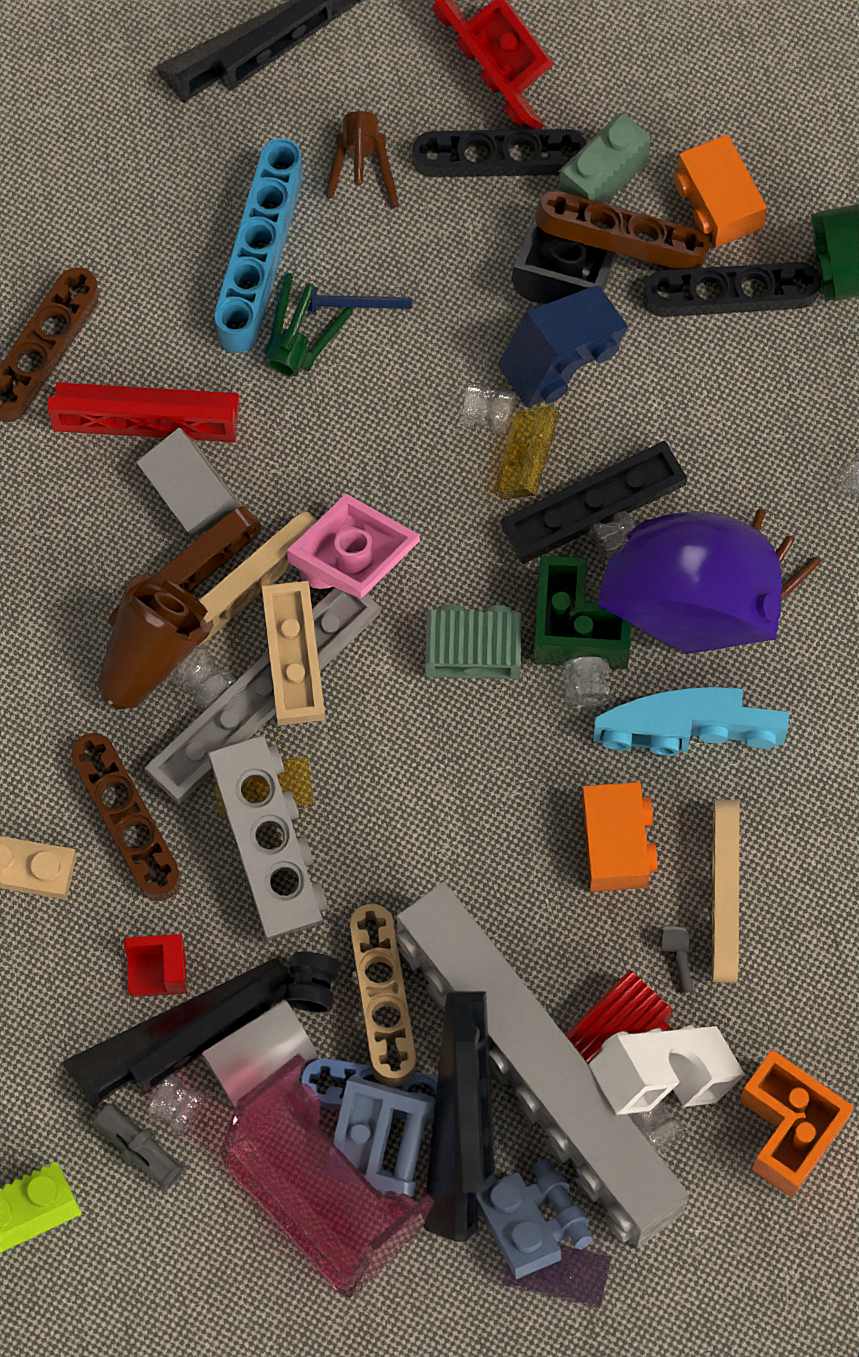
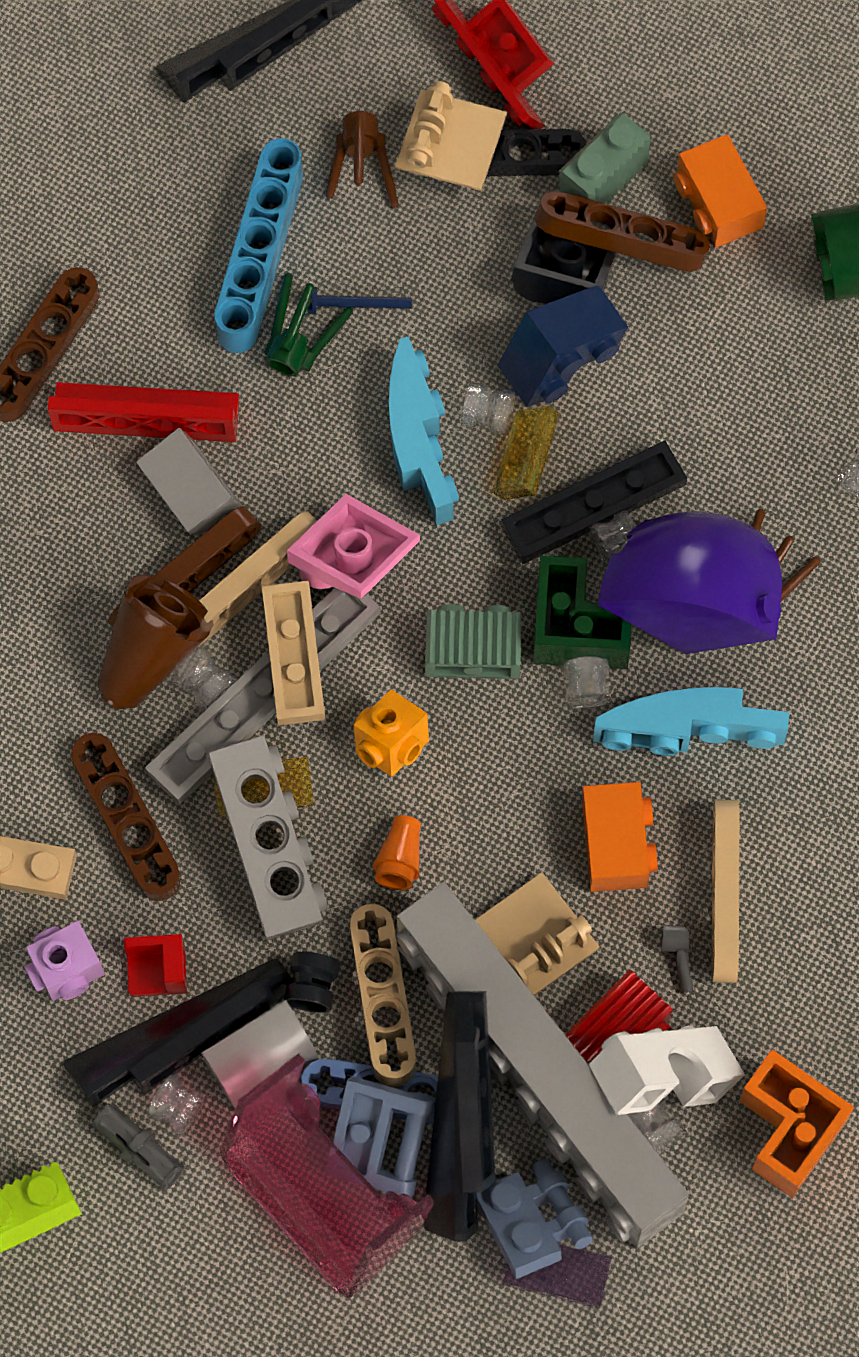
(63, 962): none -> lavender brick
(390, 733): none -> light orange brick
(399, 856): none -> orange cone
(413, 431): none -> medium azure slope
(450, 138): none -> tan hinge
(538, 933): none -> tan hinge
(732, 297): black beam -> none

